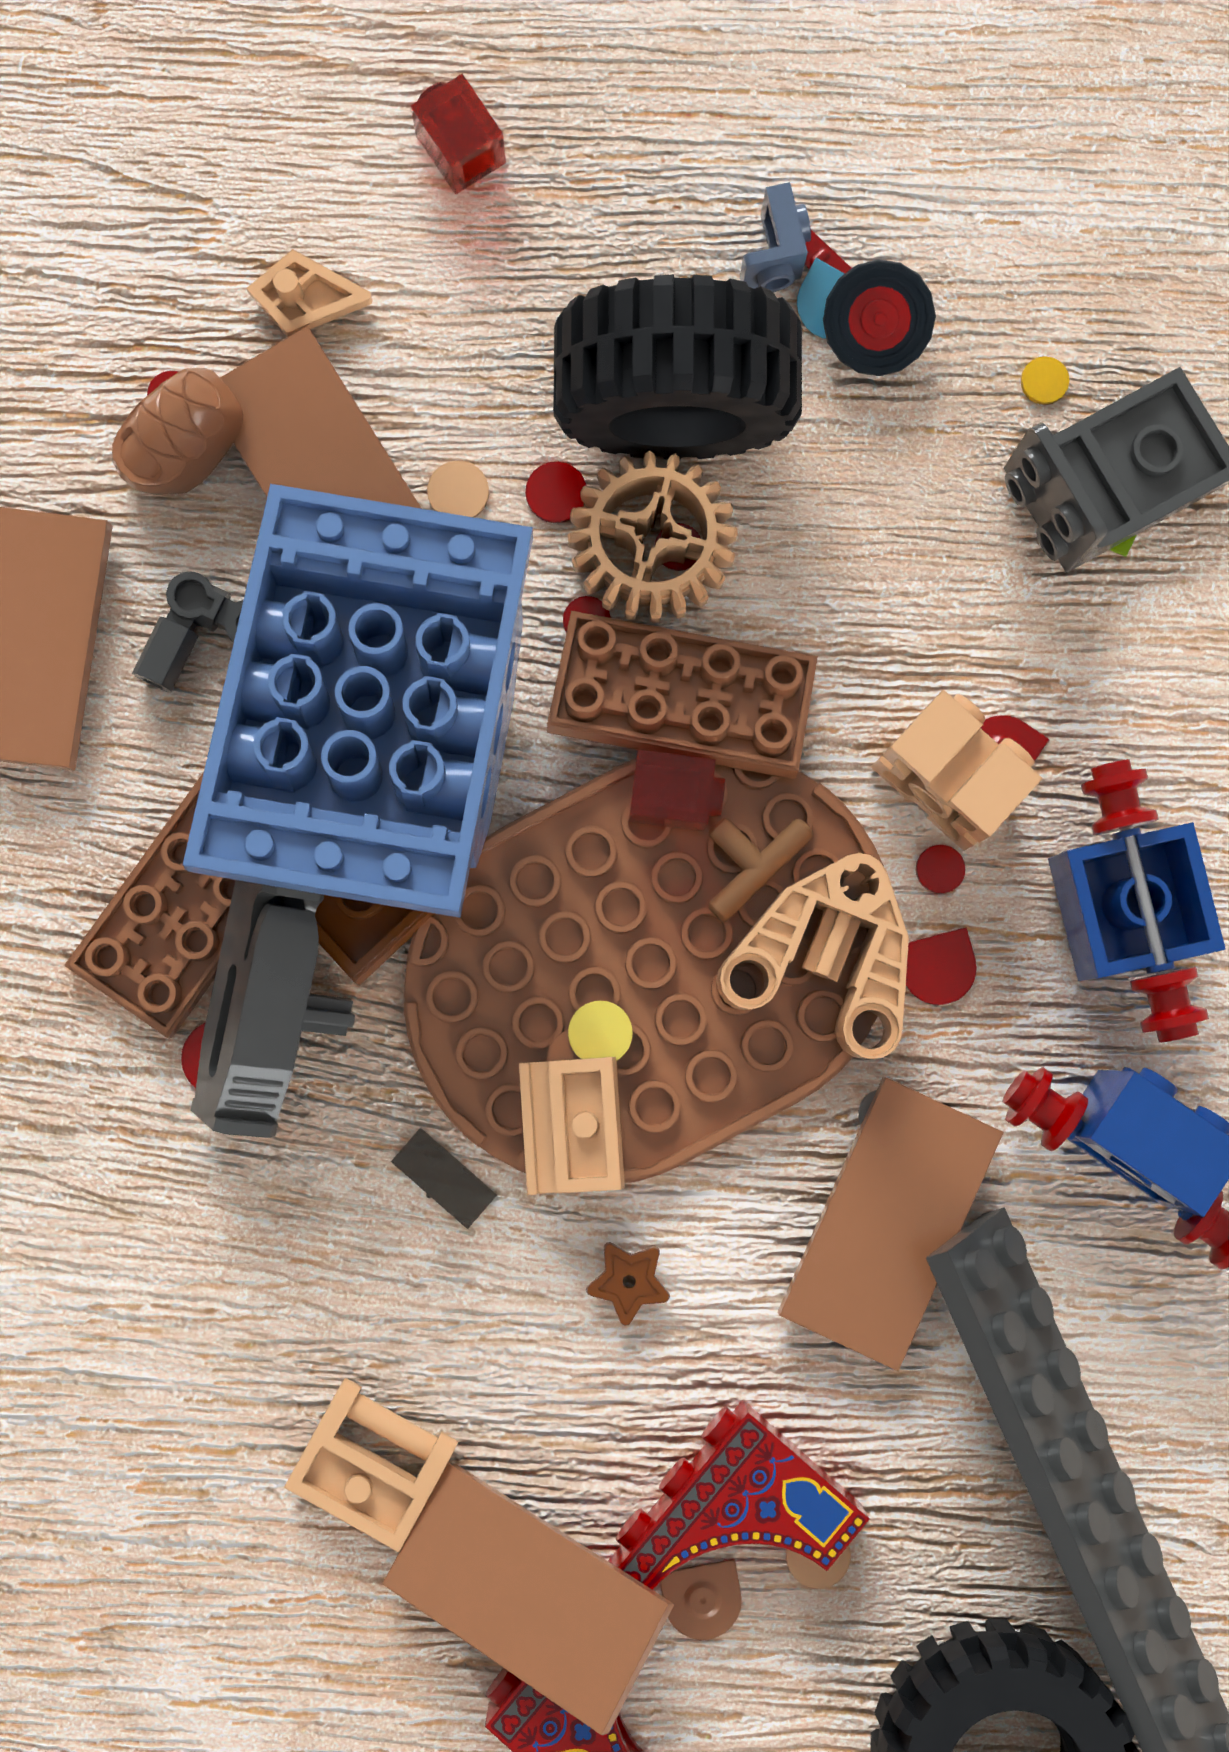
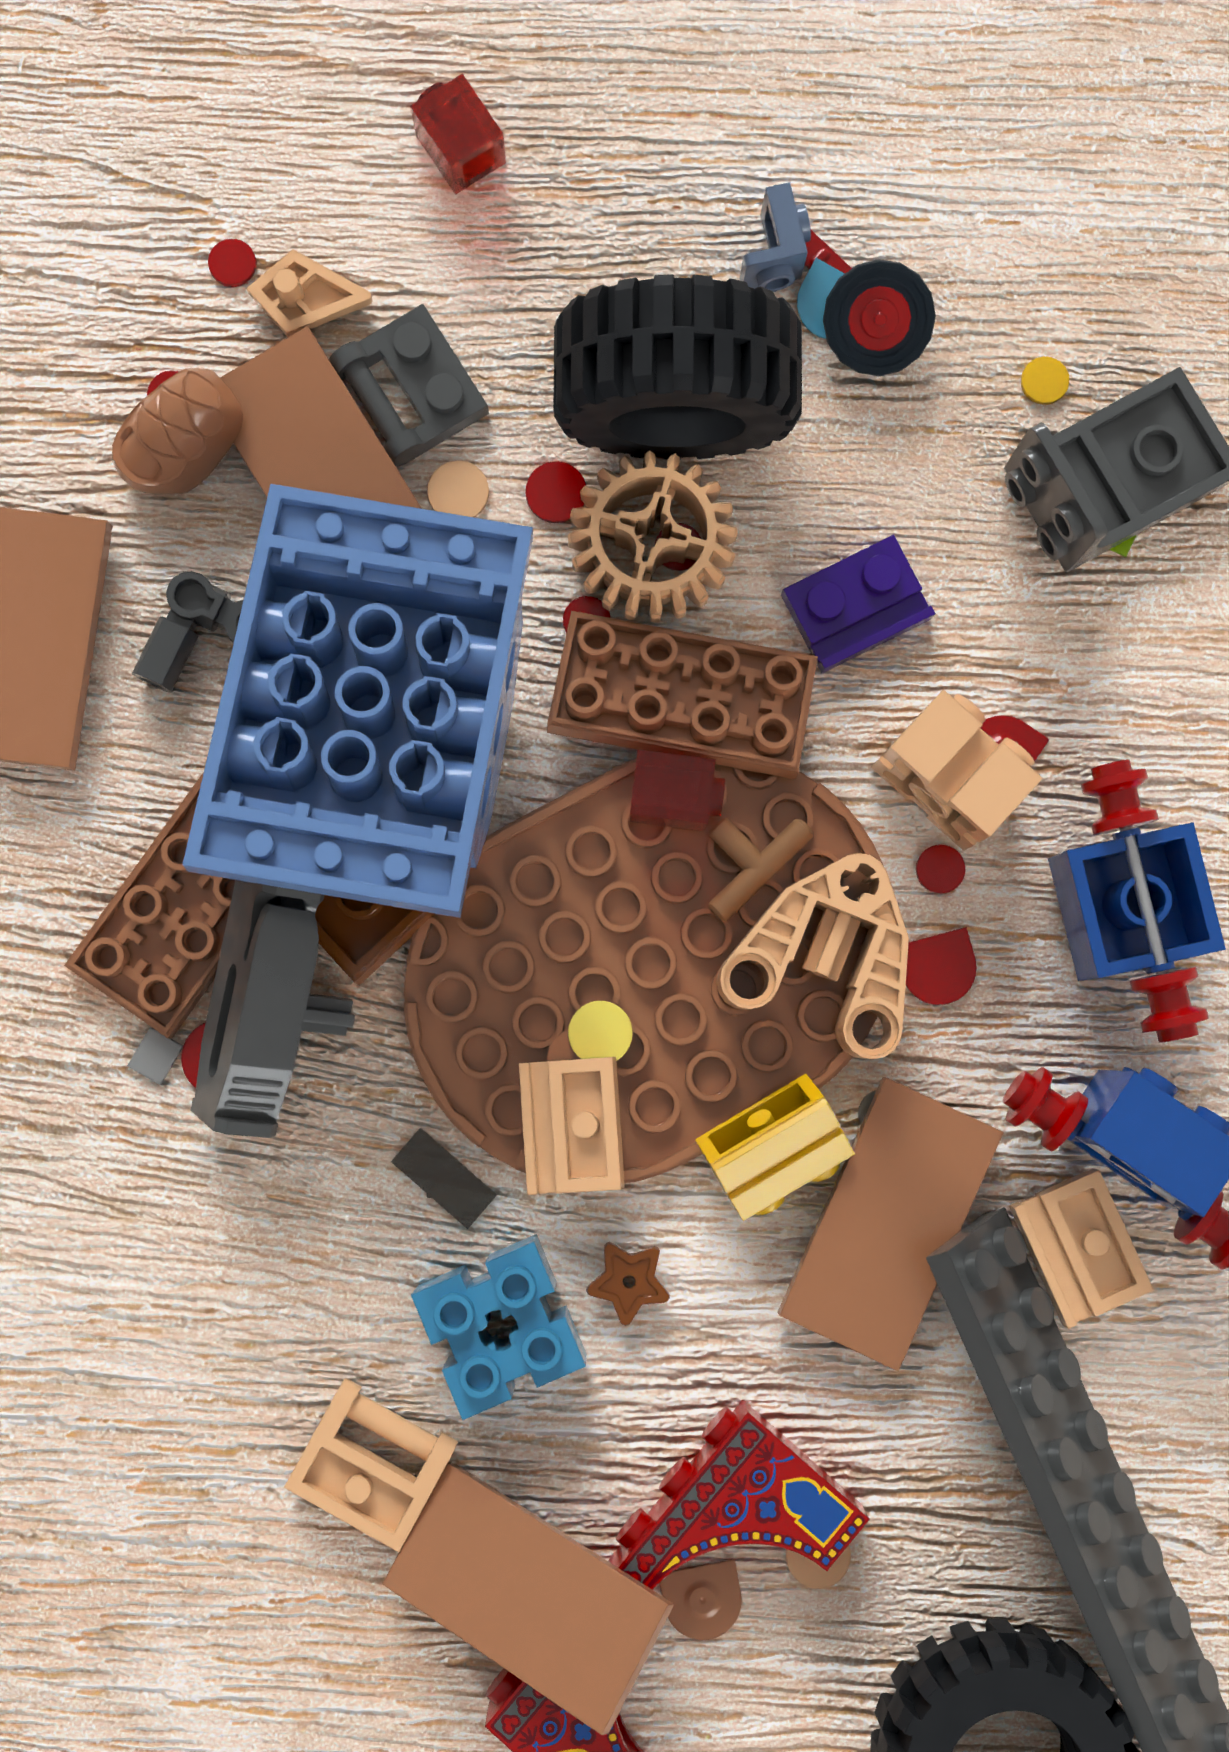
(155, 1056): none -> light grey window
(232, 262): none -> red piece
(427, 375): none -> dark grey plate
(482, 1364): none -> dark azure brick
(775, 1147): none -> yellow brick
(857, 603): none -> dark purple plate
(1081, 1248): none -> light nougat plate

